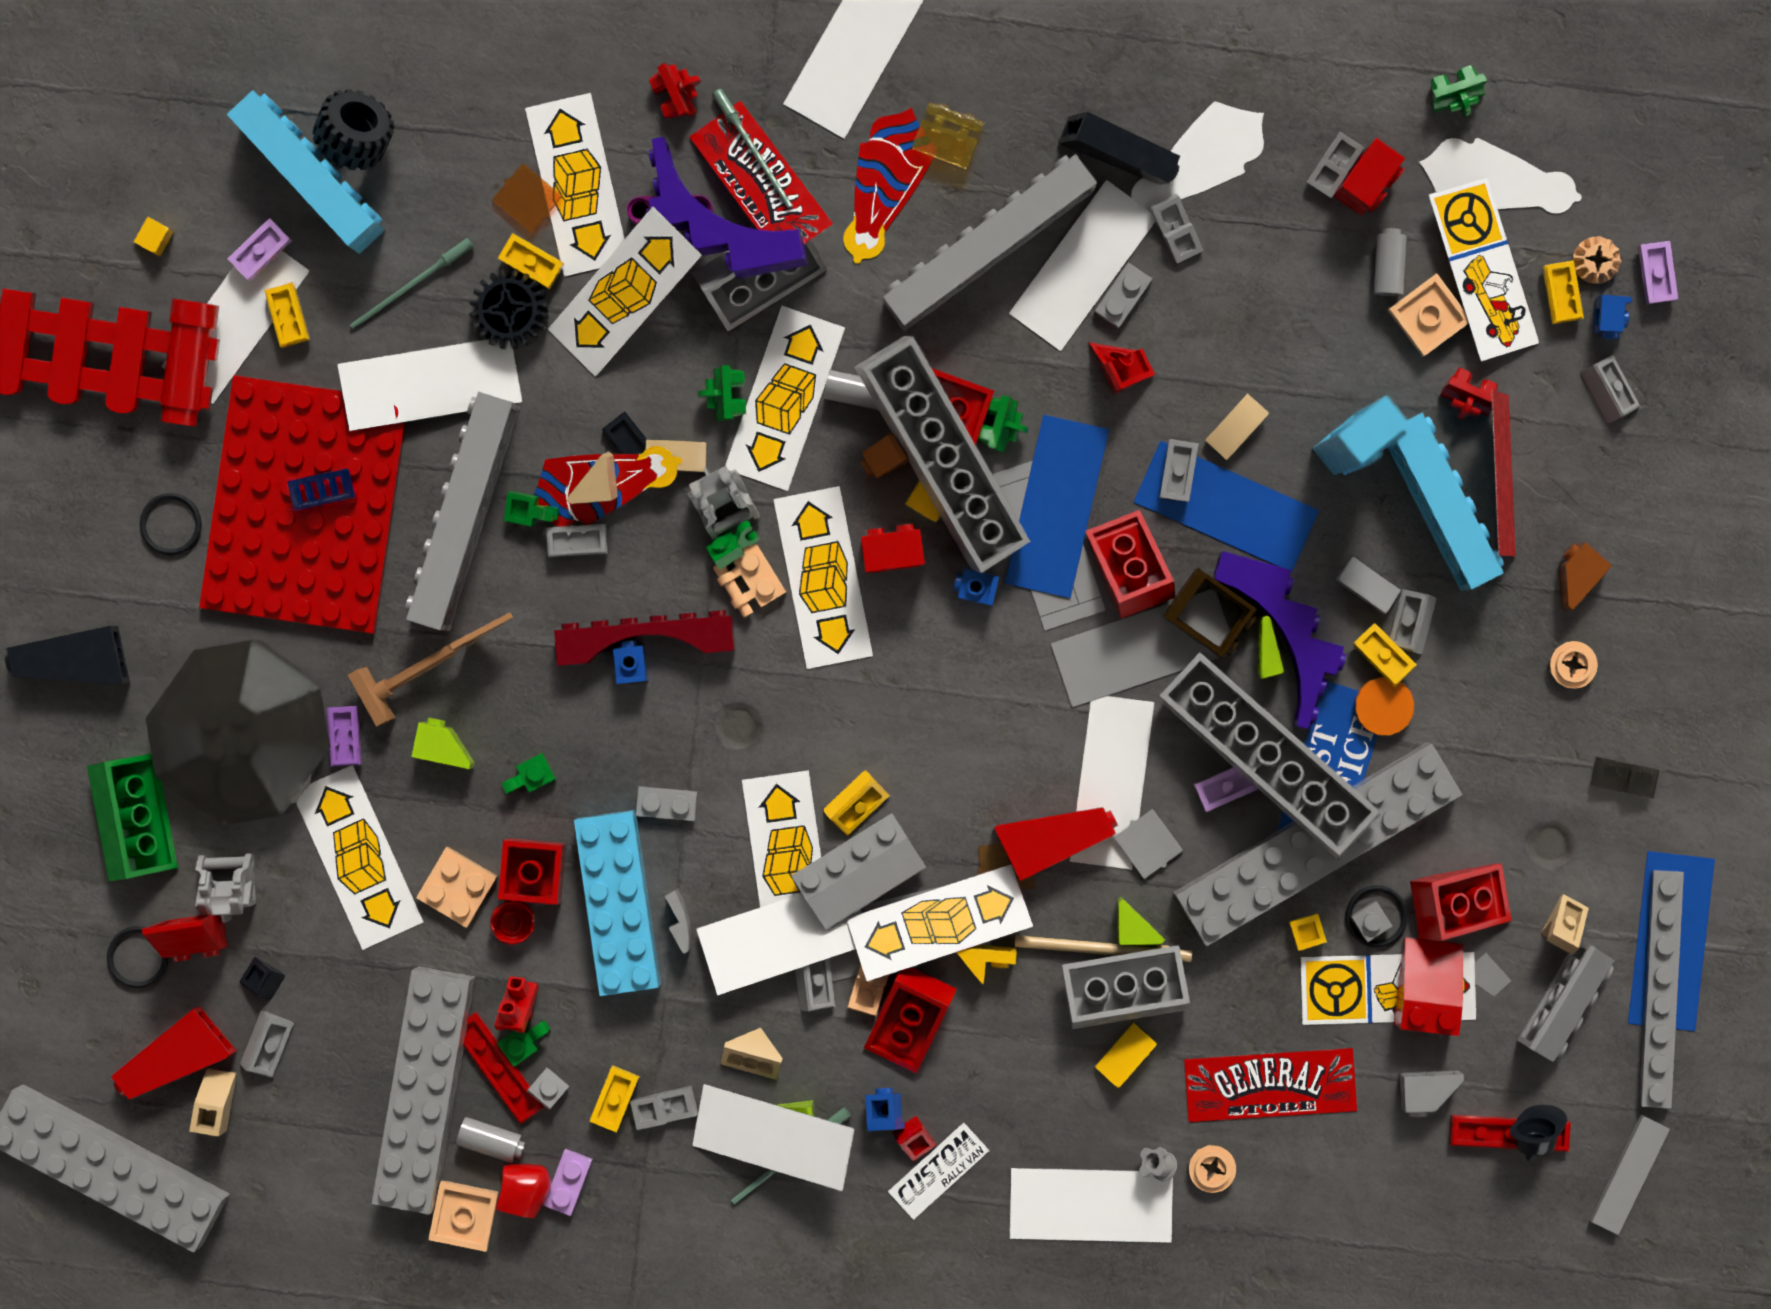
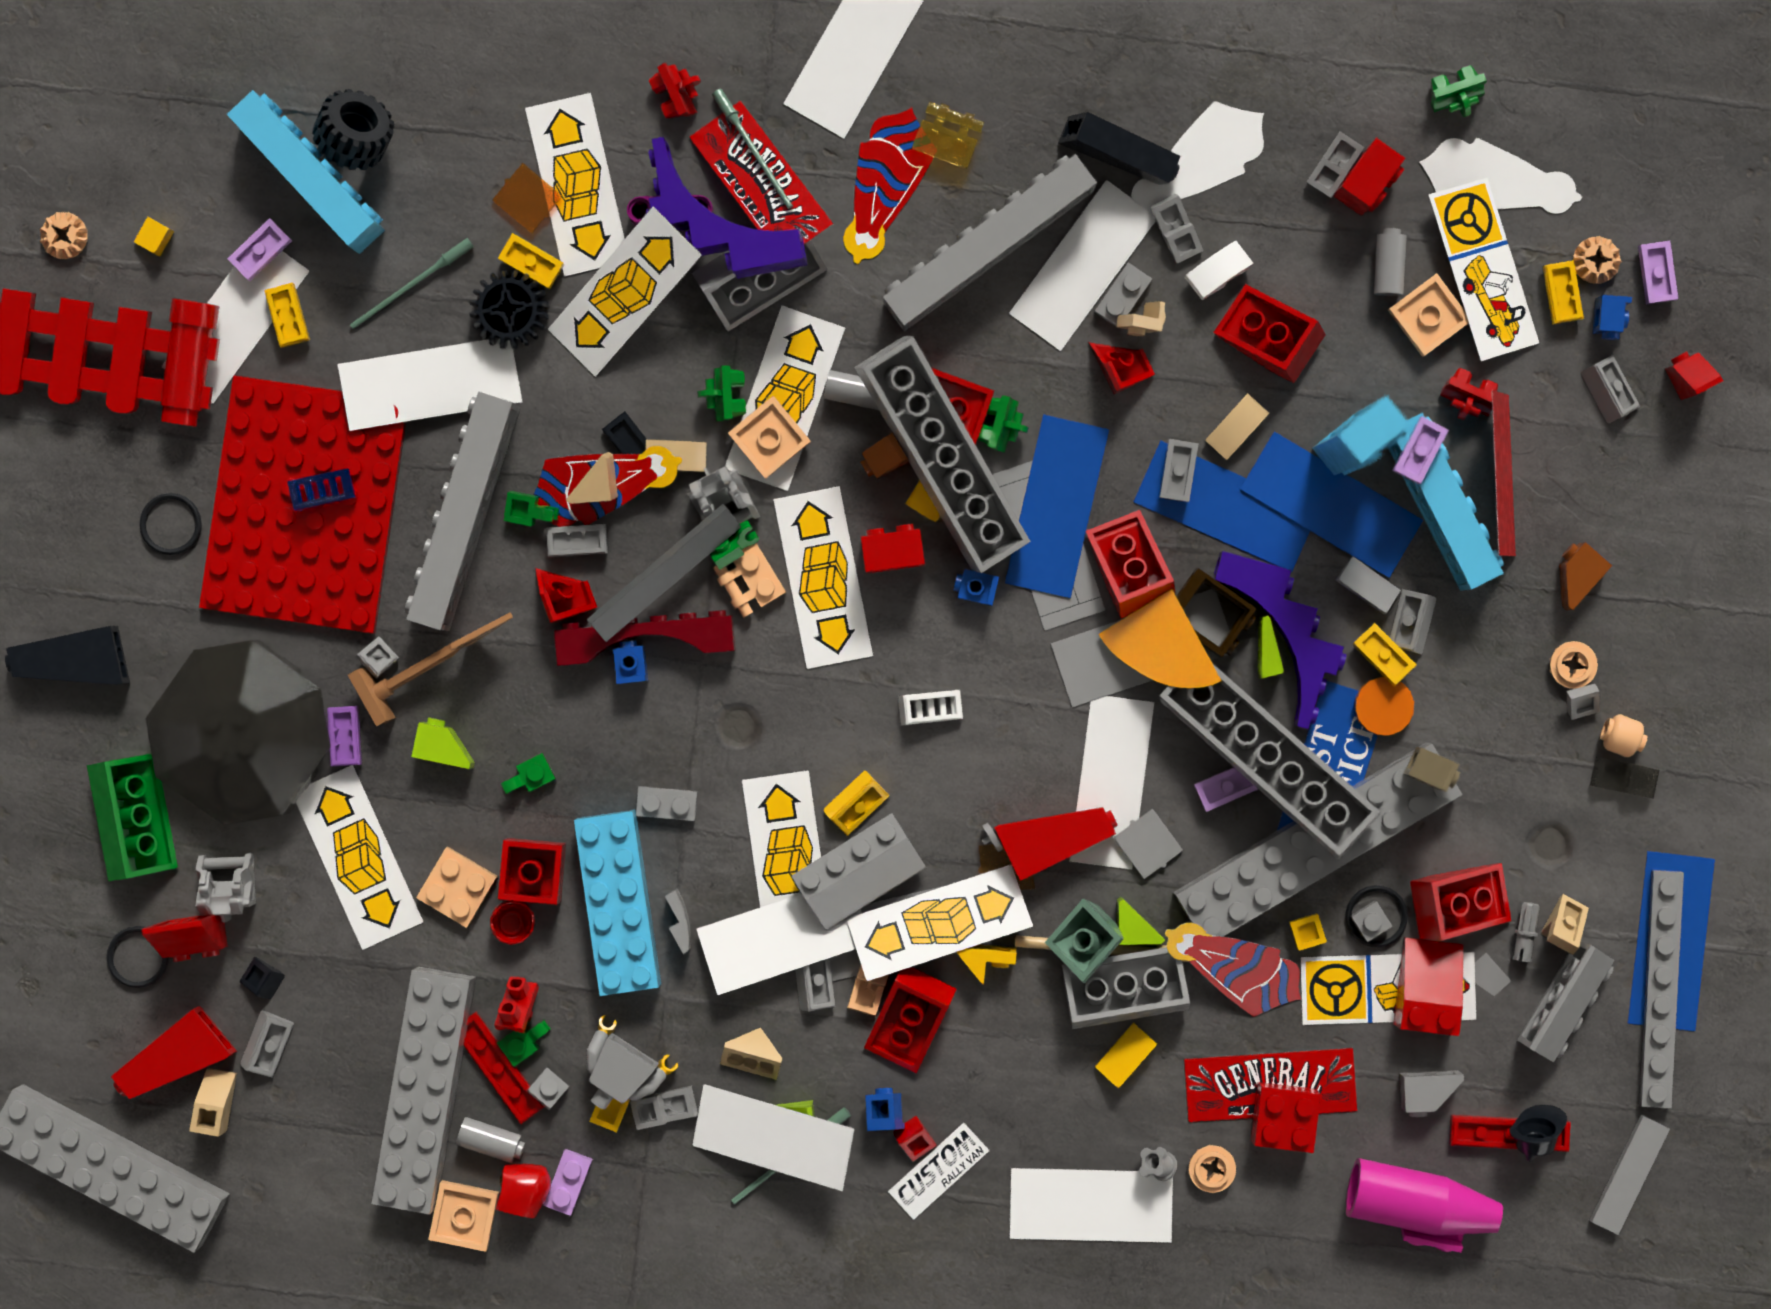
(77, 235): none -> light nougat gear
(377, 657): none -> light grey tile
(564, 596): none -> red slope
(621, 1069): none -> light grey torso
(664, 572): none -> dark grey tile
(769, 437): none -> light nougat plate
(905, 708): none -> white slope
(991, 837): none -> light grey piece
(1085, 939): none -> sand green slope
(1151, 321): none -> tan bracket
(1162, 645): none -> light orange sticker
(1218, 270): none -> white slope
(1241, 970): none -> red sticker
(1270, 333): none -> red slope
(1285, 1117): none -> red brick
(1331, 505): none -> blue sticker
(1420, 450): none -> lavender plate
(1423, 1204): none -> dark pink piece
(1432, 769): none -> dark tan slope
(1526, 932): none -> light grey axle
(1583, 701): none -> light grey plate
(1623, 735): none -> light nougat head
(1692, 375): none -> red slope

